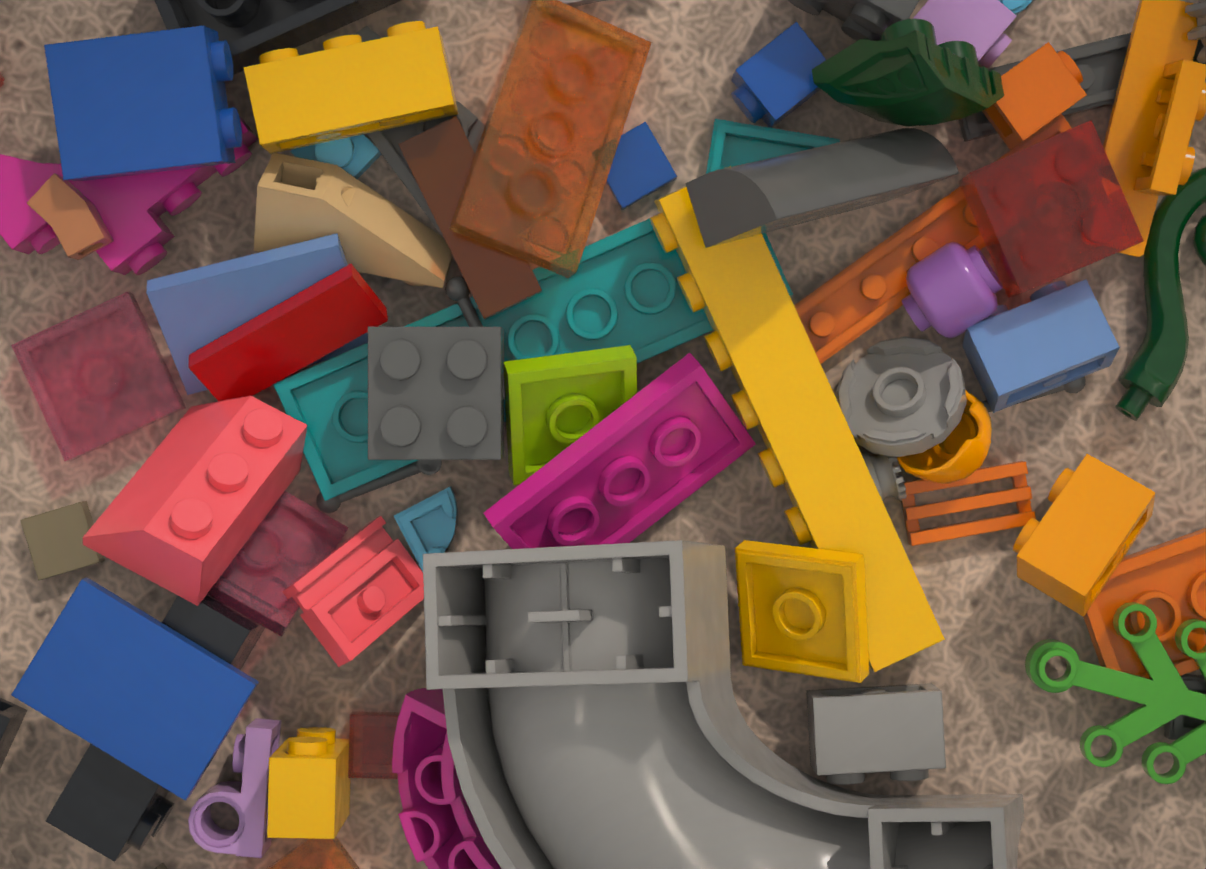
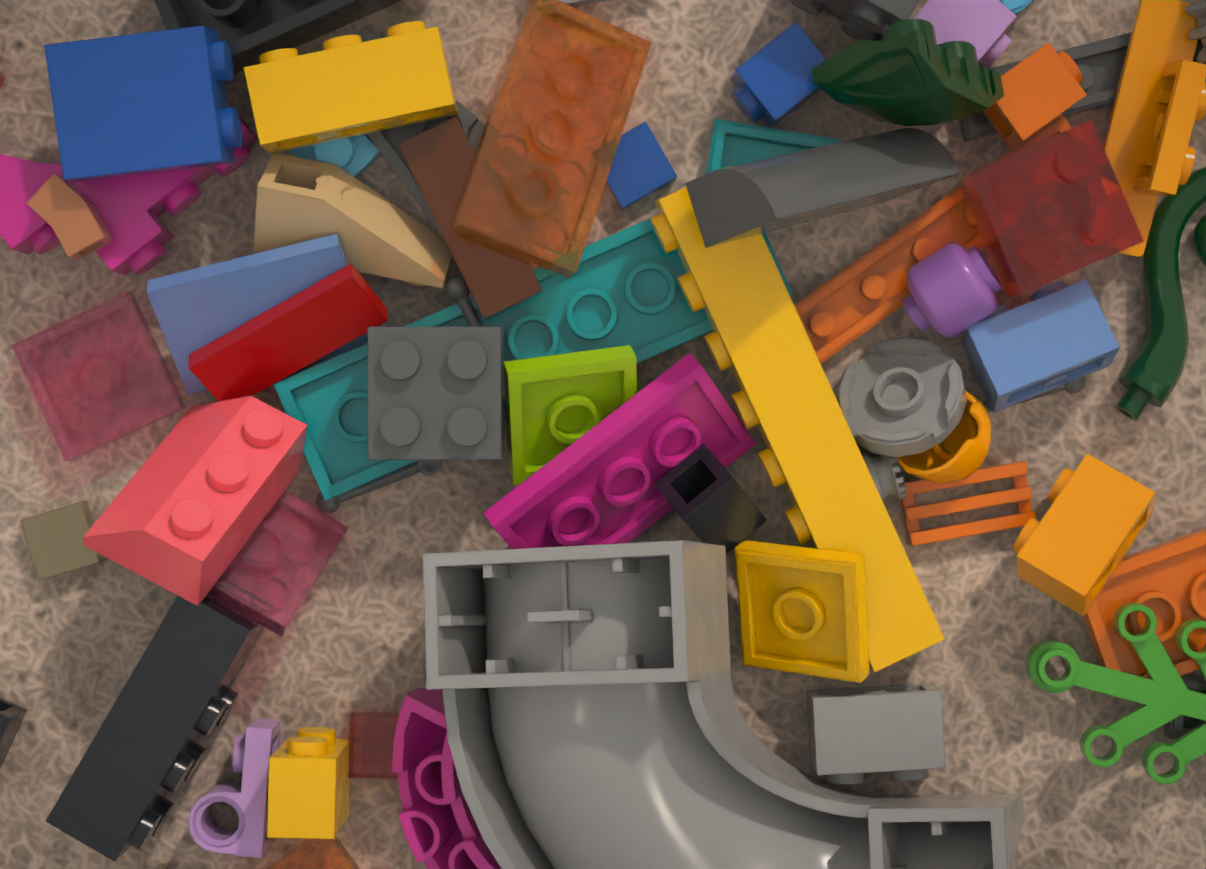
(135, 688): blue tile -> none
(358, 591): coral plate -> none
(429, 524): medium azure tile -> none
(710, 500): none -> black brick

